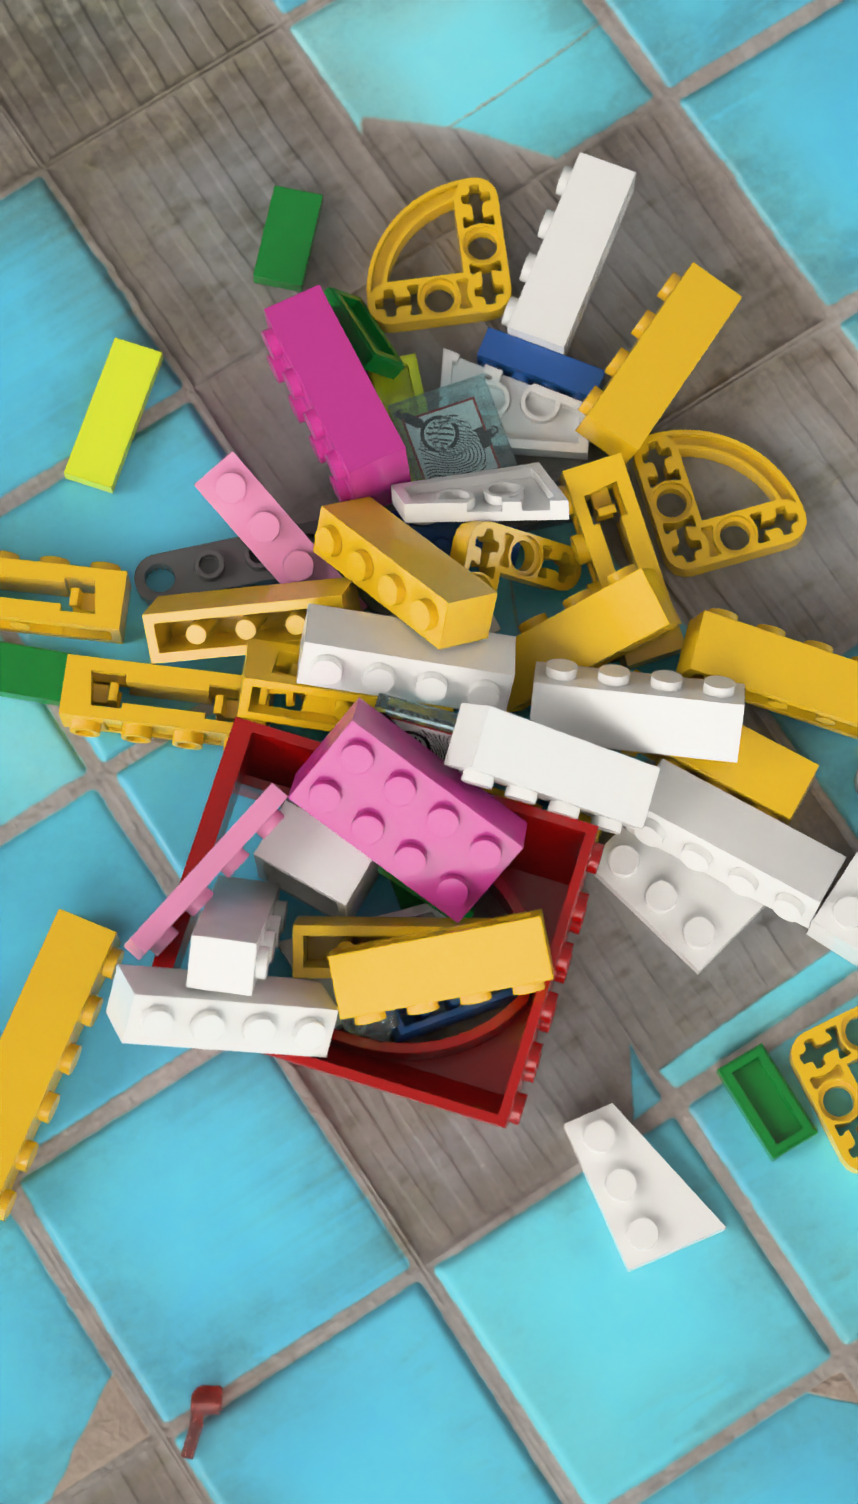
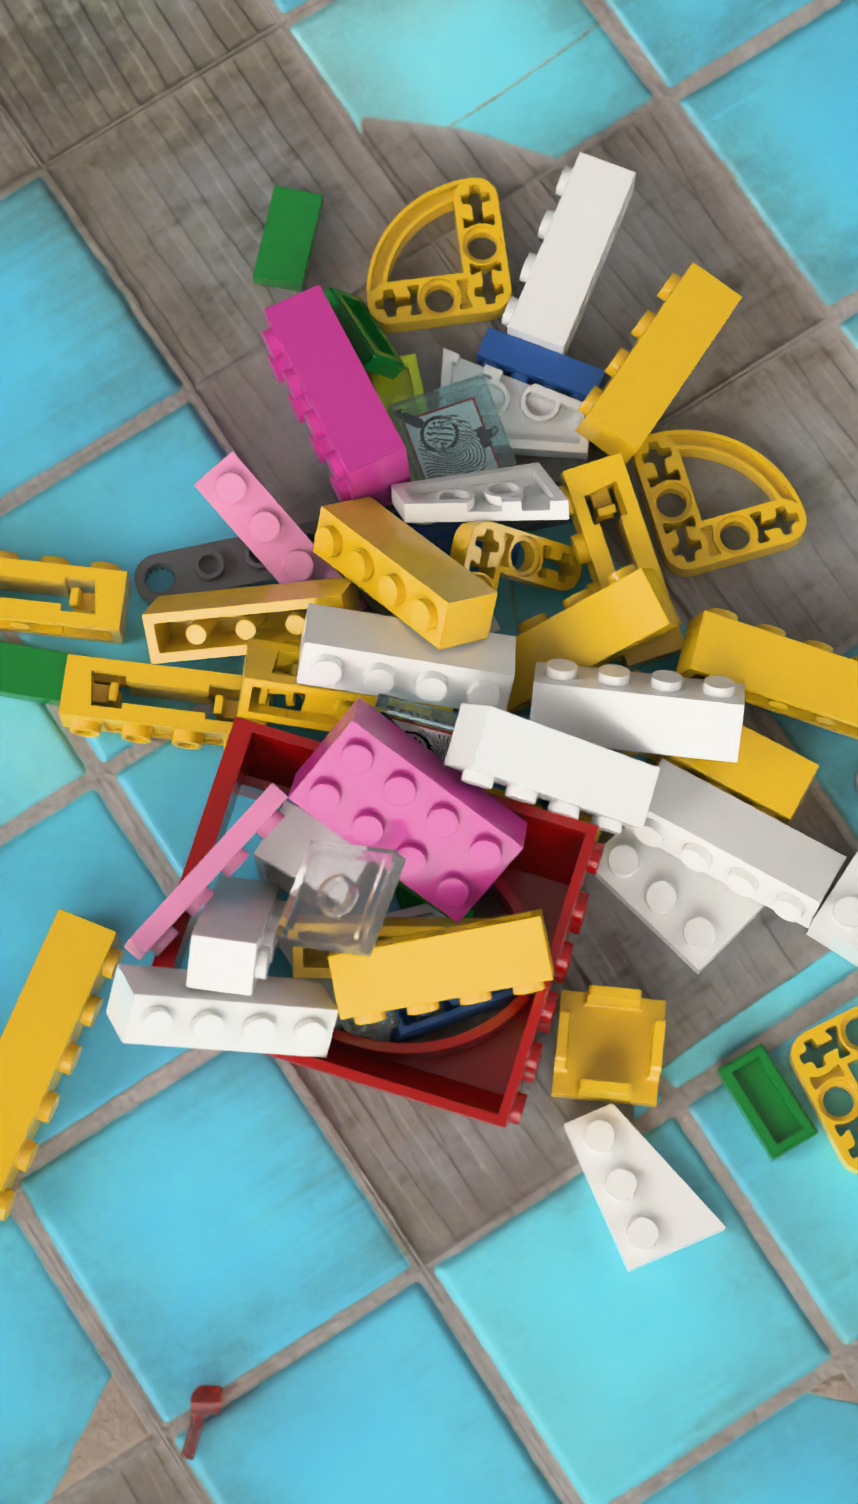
(113, 415): neon yellow tile -> none
(340, 897): none -> clear tile
(609, 1046): none -> yellow panel

